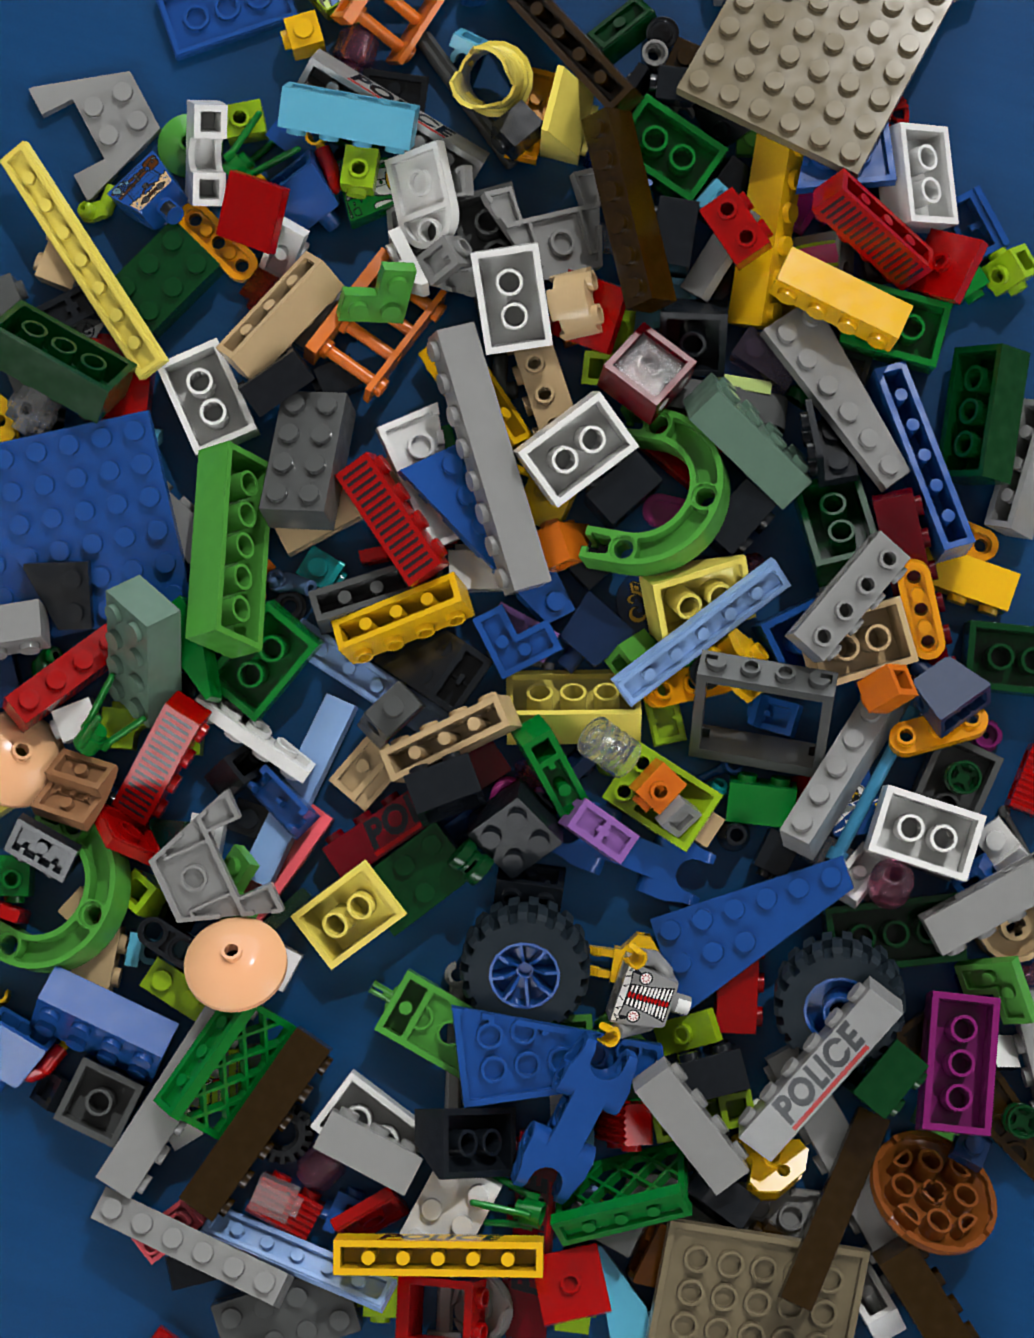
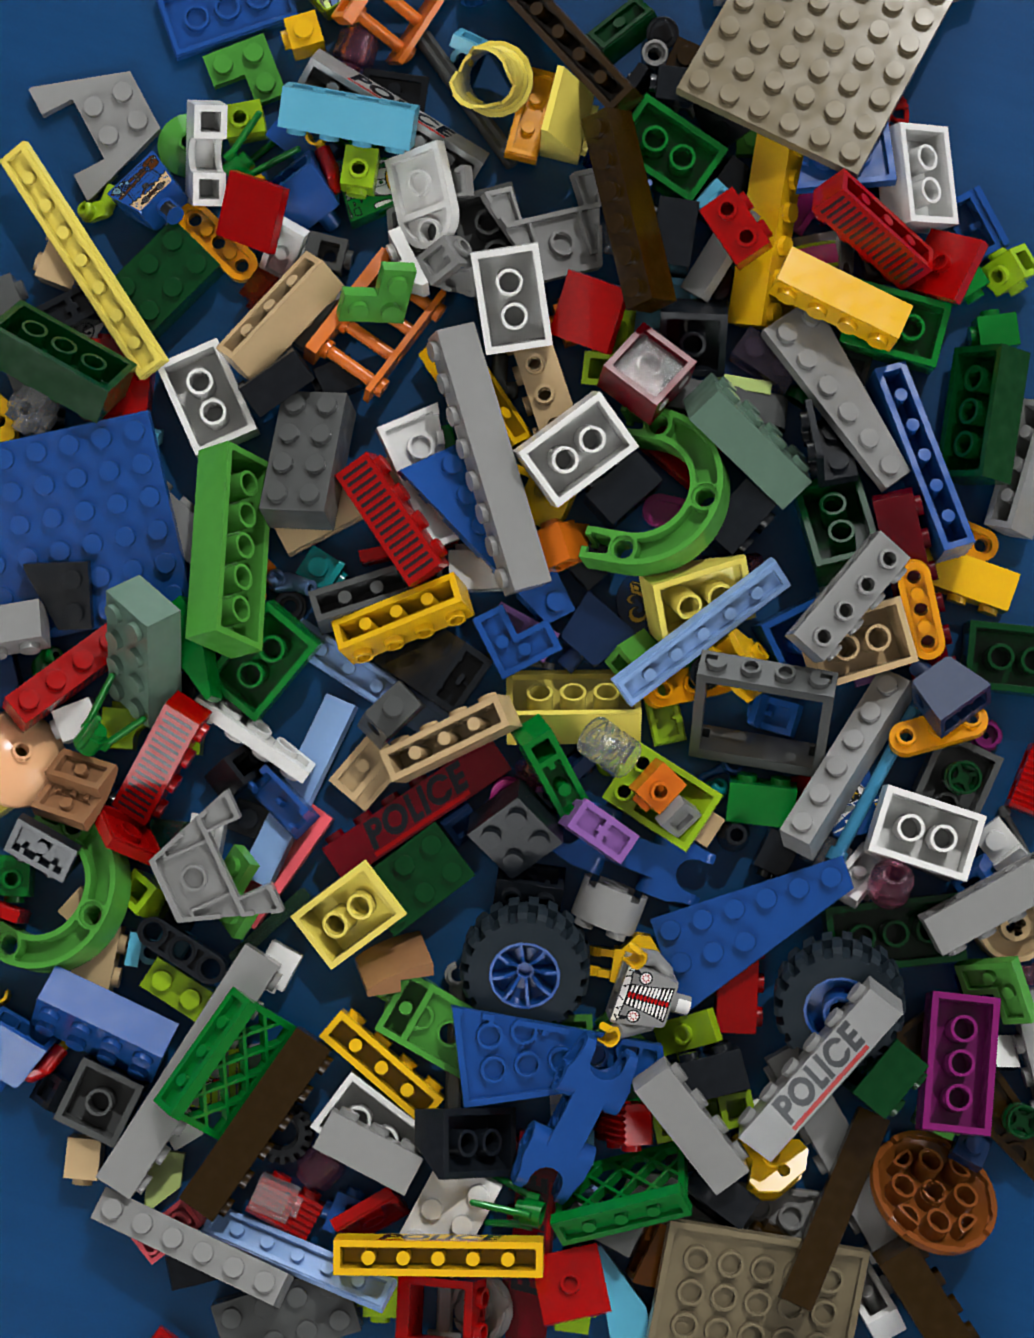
(83, 1159): none -> tan brick
(165, 1179): none -> yellowish green tile
(237, 980): light nougat dish -> none
(247, 60): none -> bright green plate
(321, 244): none -> dark grey brick
(380, 1064): none -> yellow brick
(392, 961): none -> medium nougat slope
(444, 788): black brick -> none
(470, 862): dark green wheel -> none
(516, 130): black brick -> none
(573, 303): tan cylinder -> none
(608, 906): none -> light grey brick
(887, 688): orange brick -> none
(994, 329): none -> green brick

